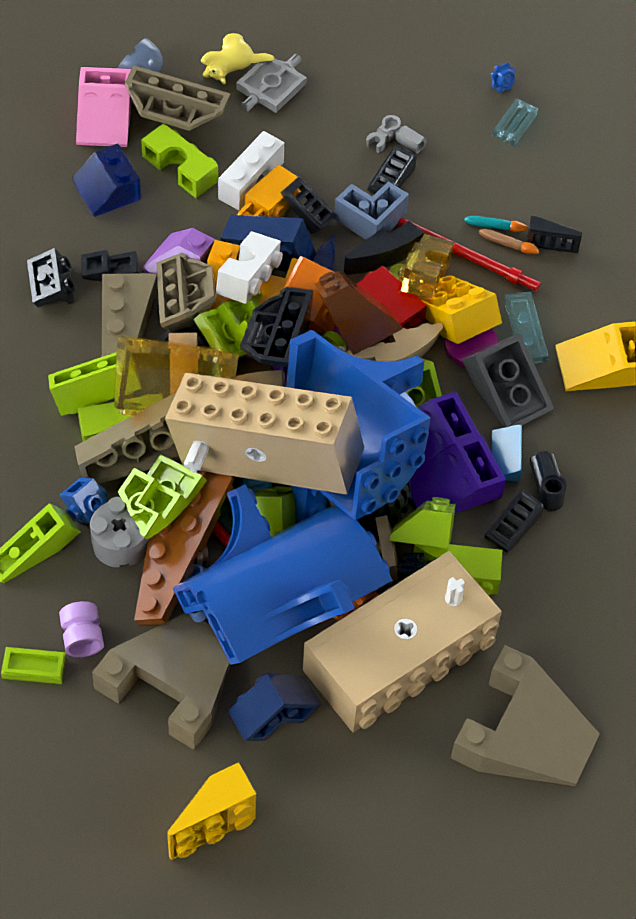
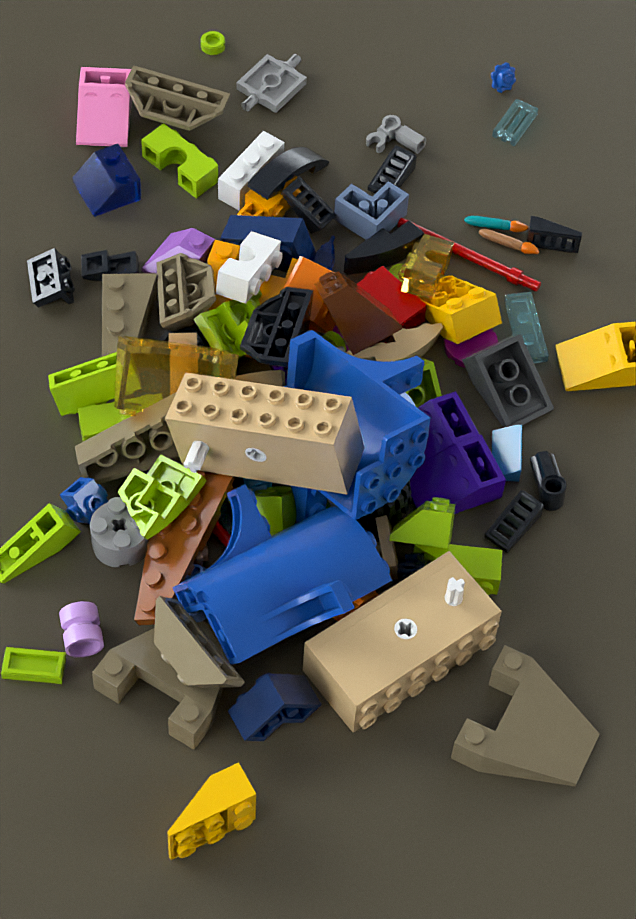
(145, 56): sand blue cylinder -> none
(190, 649): none -> dark tan wedge
(212, 43): none -> lime tile
(233, 57): light yellow animal -> none
(284, 167): none -> black slope

